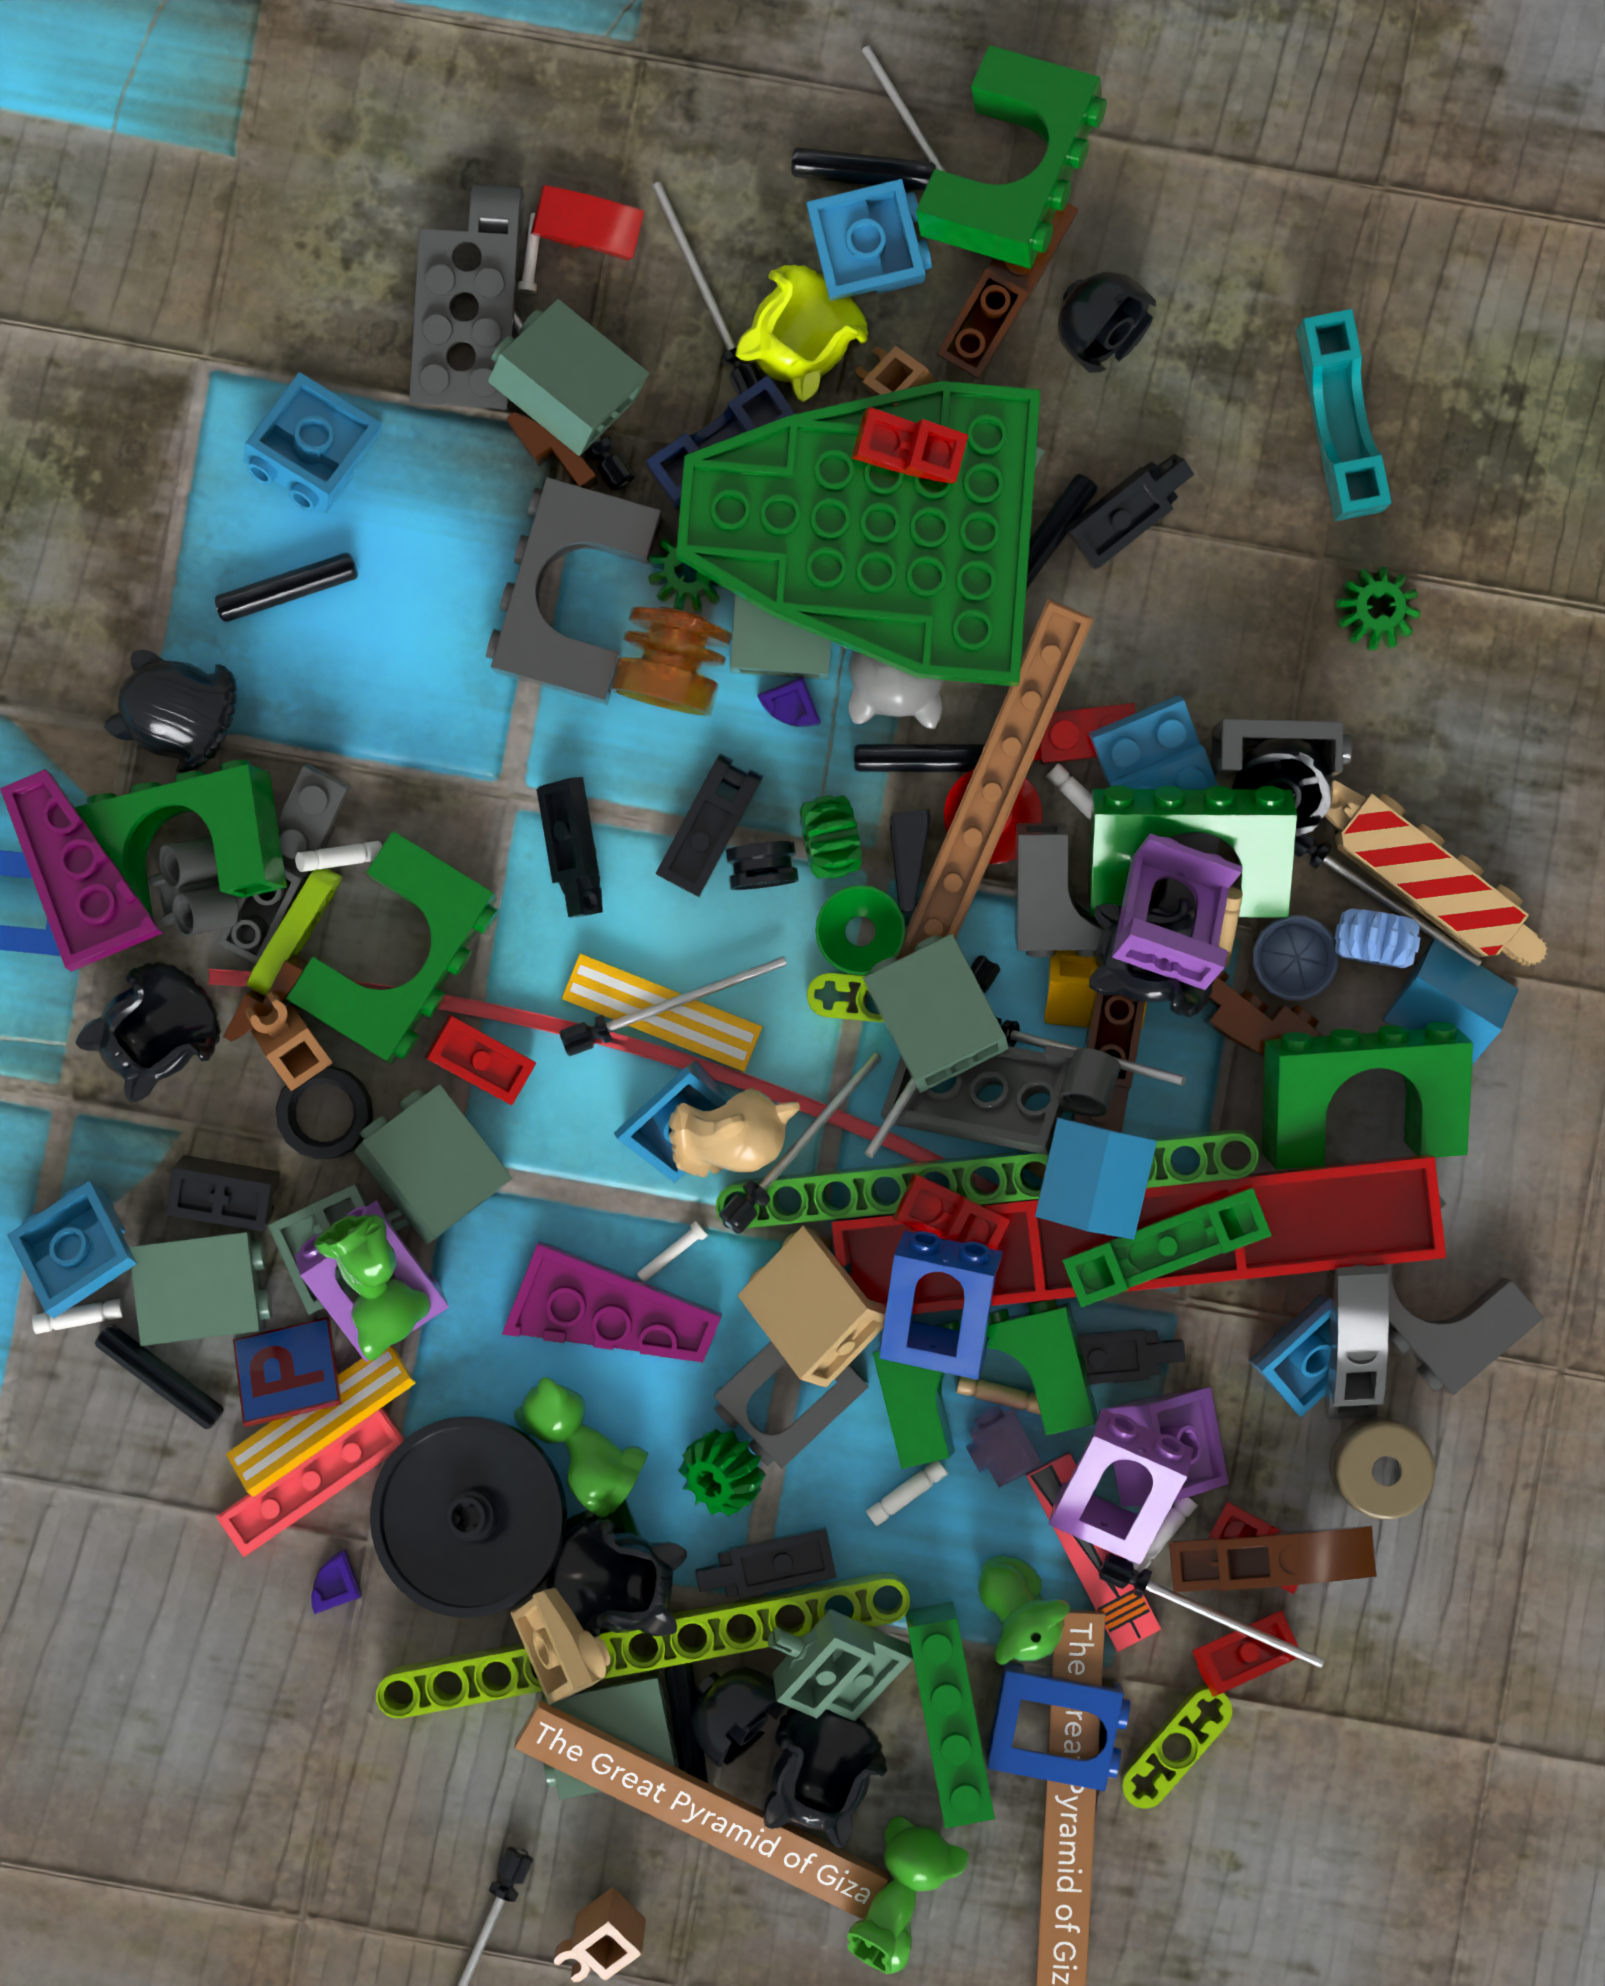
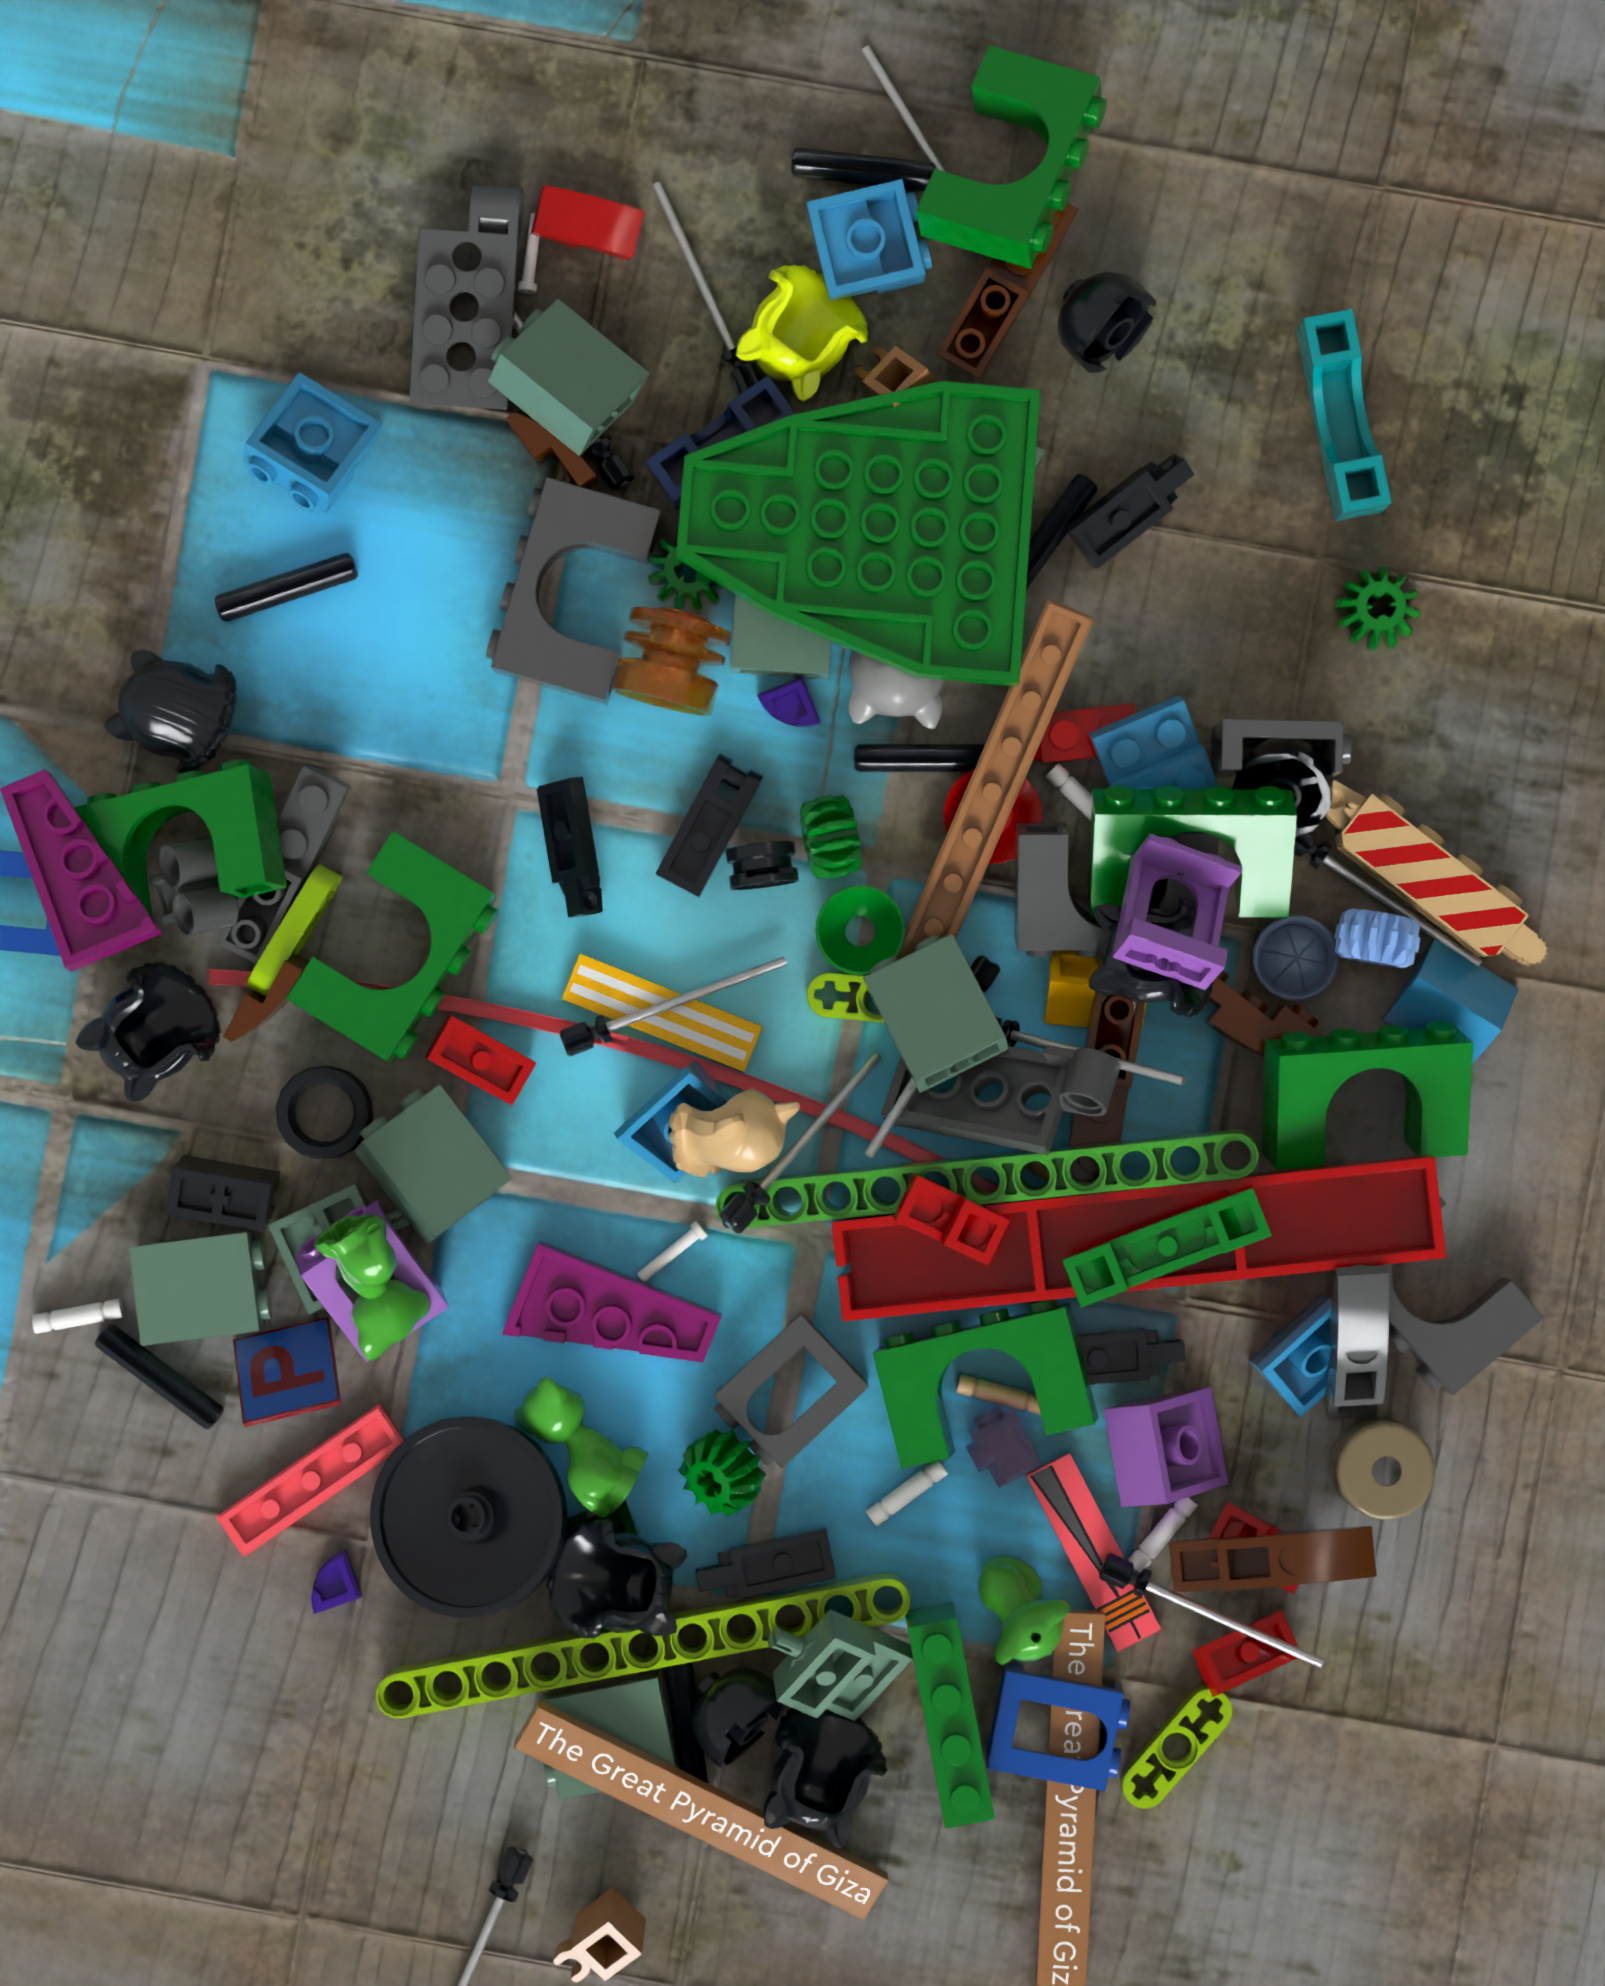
(72, 1248): dark azure plate -> none
(288, 1043): medium nougat brick -> none
(294, 1439): yellow tile -> none
(337, 856): white wheel -> none
(558, 1647): tan slope -> none
(812, 1308): tan panel -> none
(908, 842): black slope -> none
(910, 447): red slope -> none
(917, 1862): bright green animal -> none
(930, 1345): blue panel -> none
(1095, 1179): dark azure slope -> none
(1103, 1522): medium lavender panel -> none
(1230, 921): tan wheel -> none

